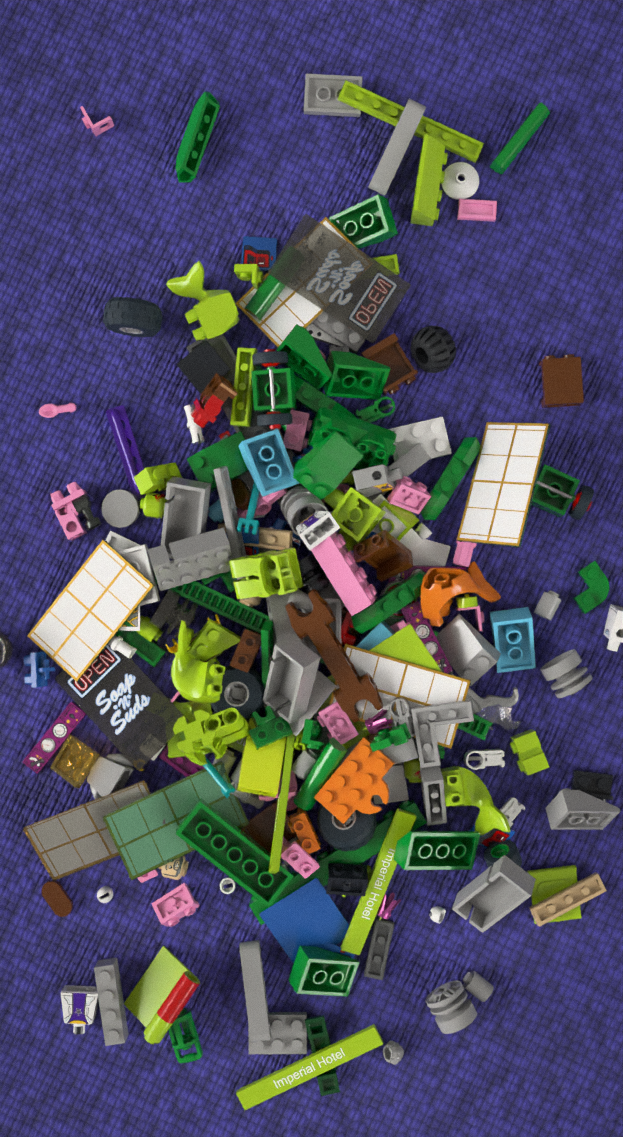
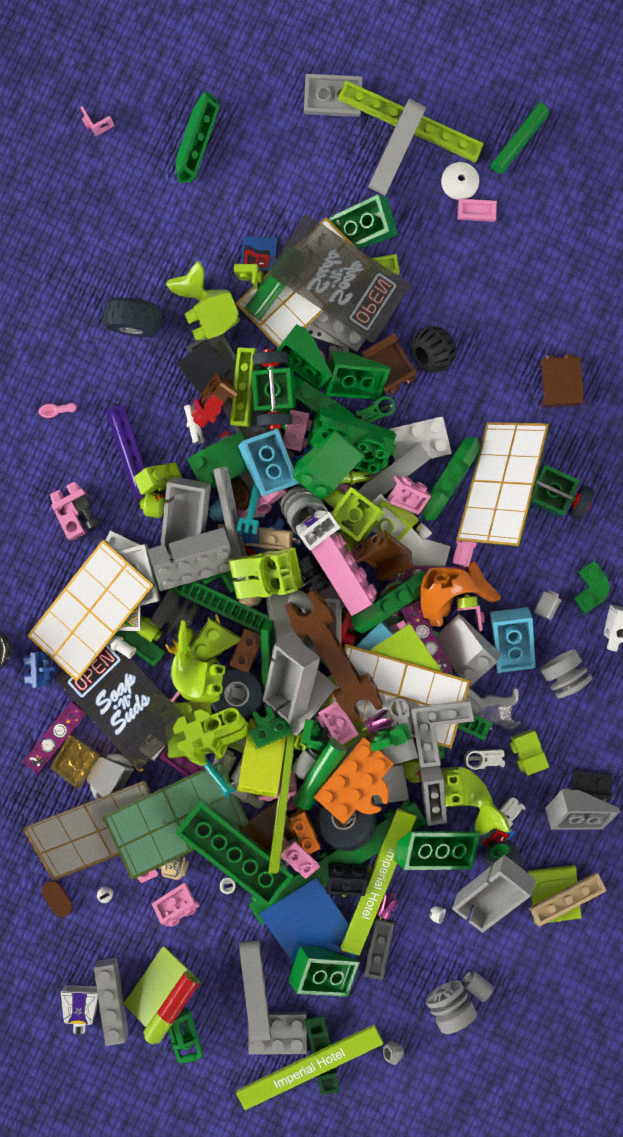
(120, 508): light grey tile -> none
(376, 479): light grey torso -> none
(428, 182): lime slope -> none

